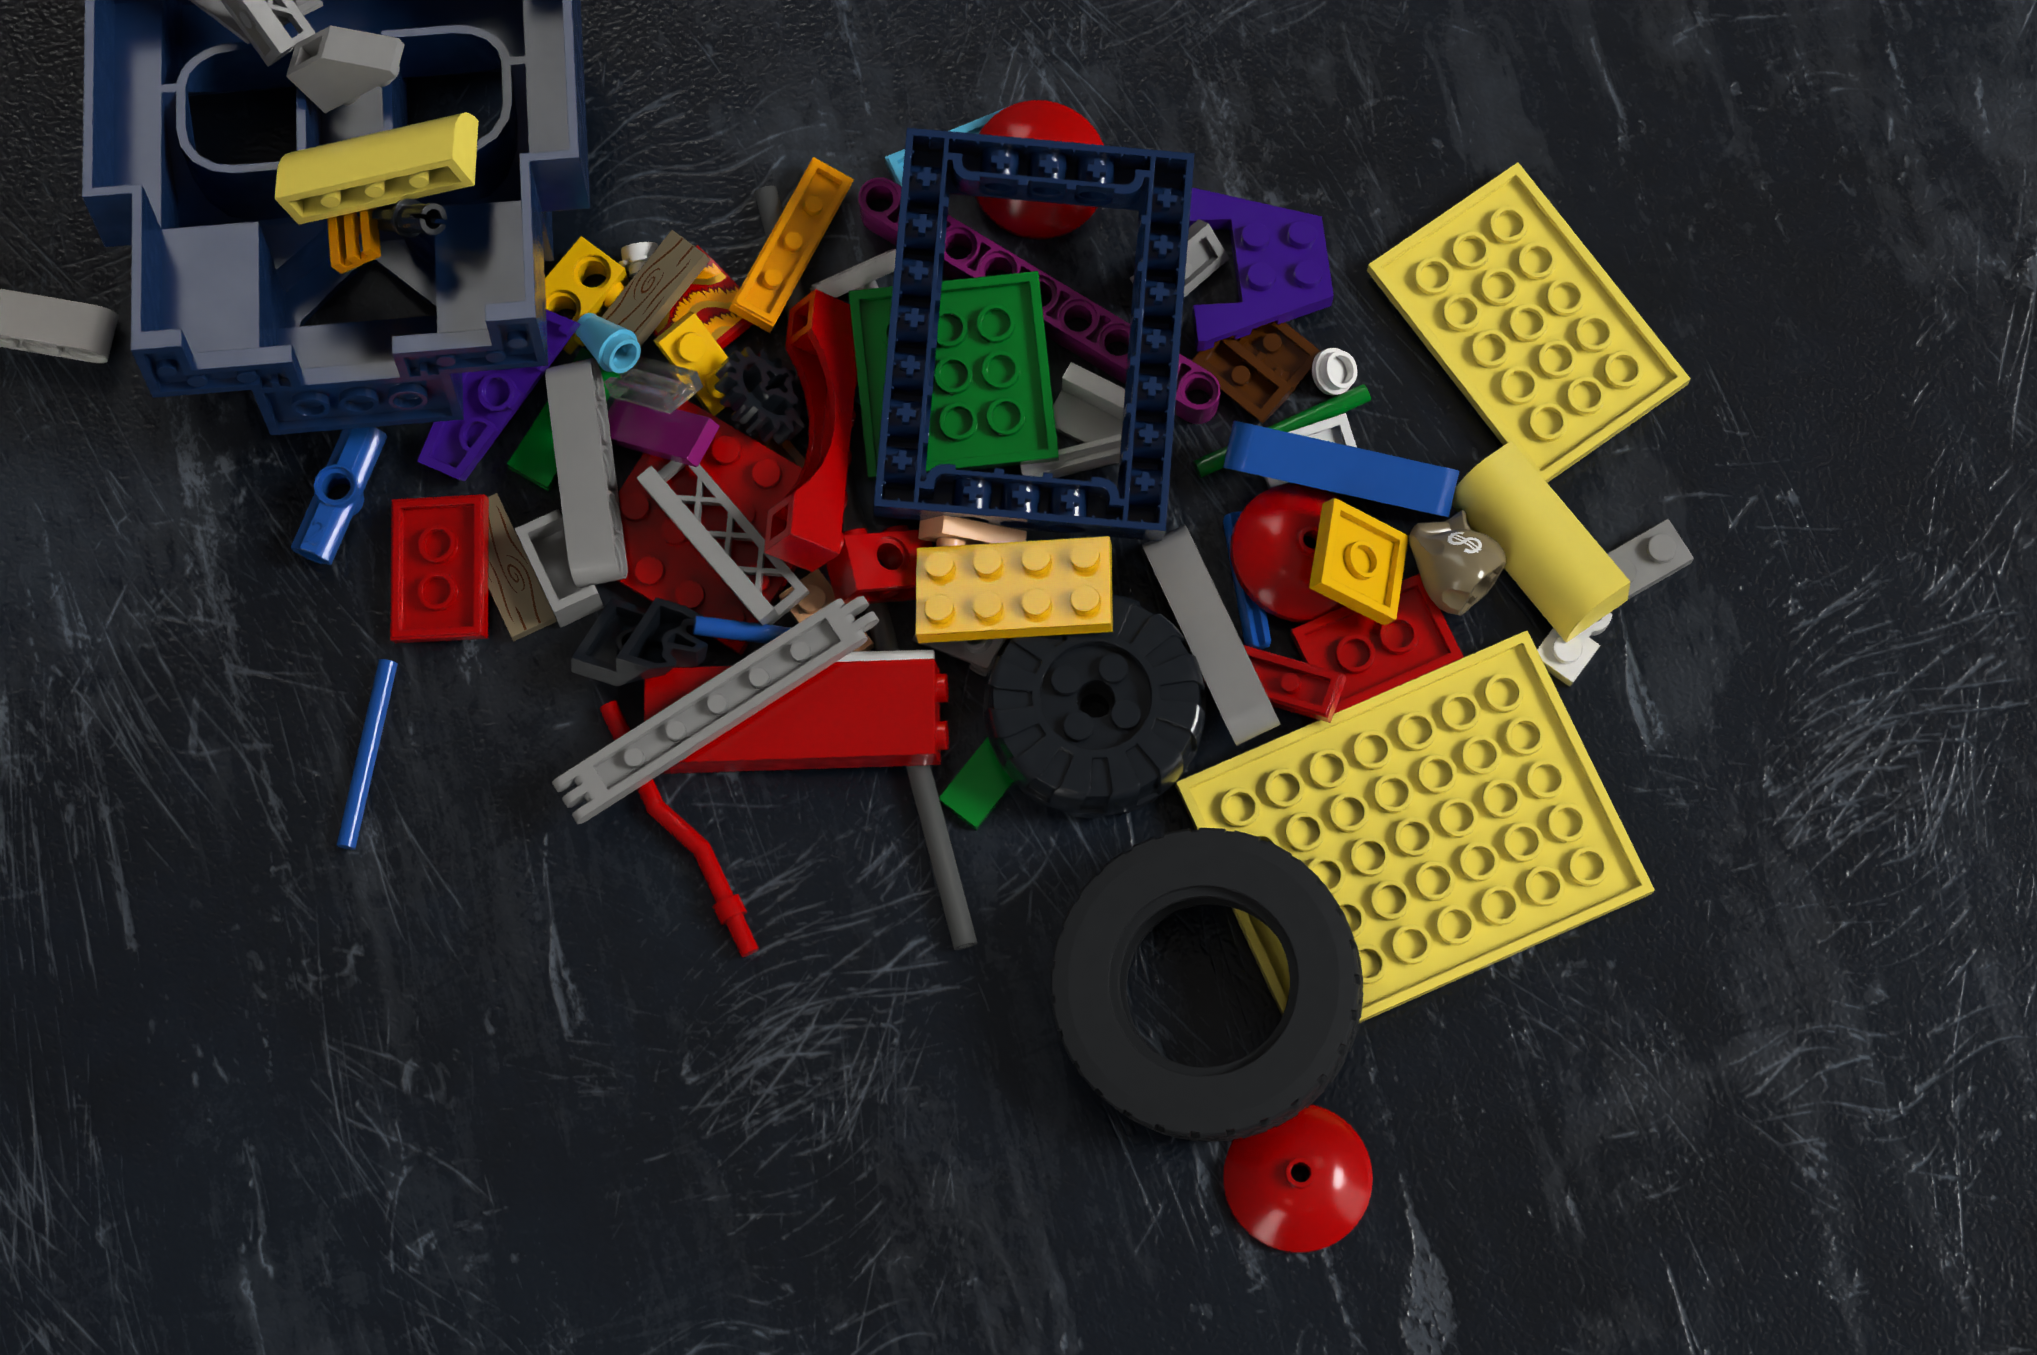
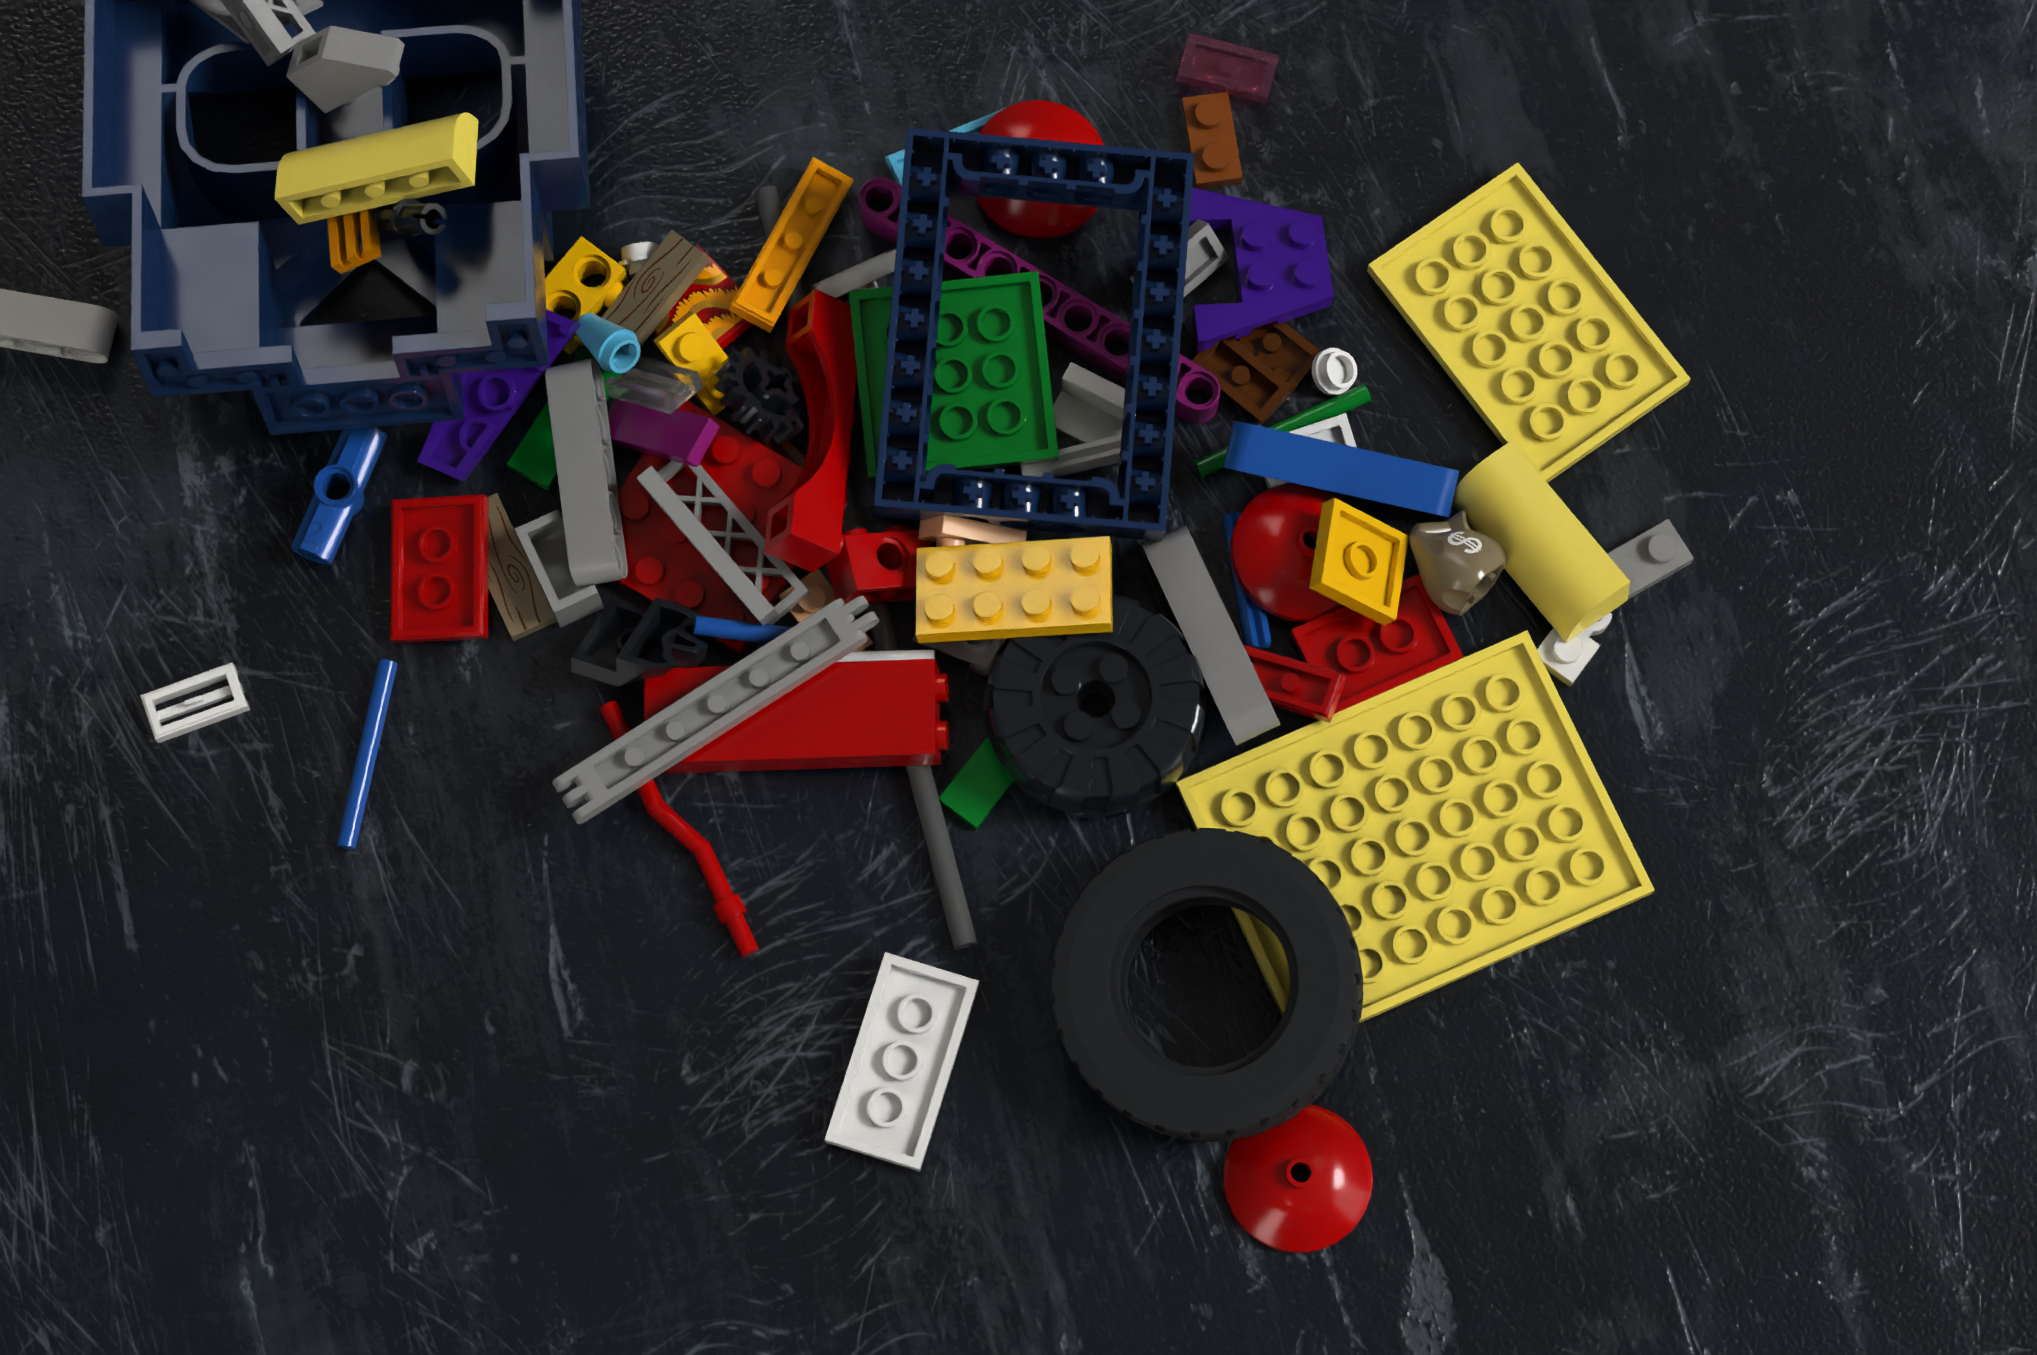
(199, 720): none -> white tile
(902, 1061): none -> white plate
(1212, 140): none -> dark orange plate
(1228, 68): none -> clear pink plate

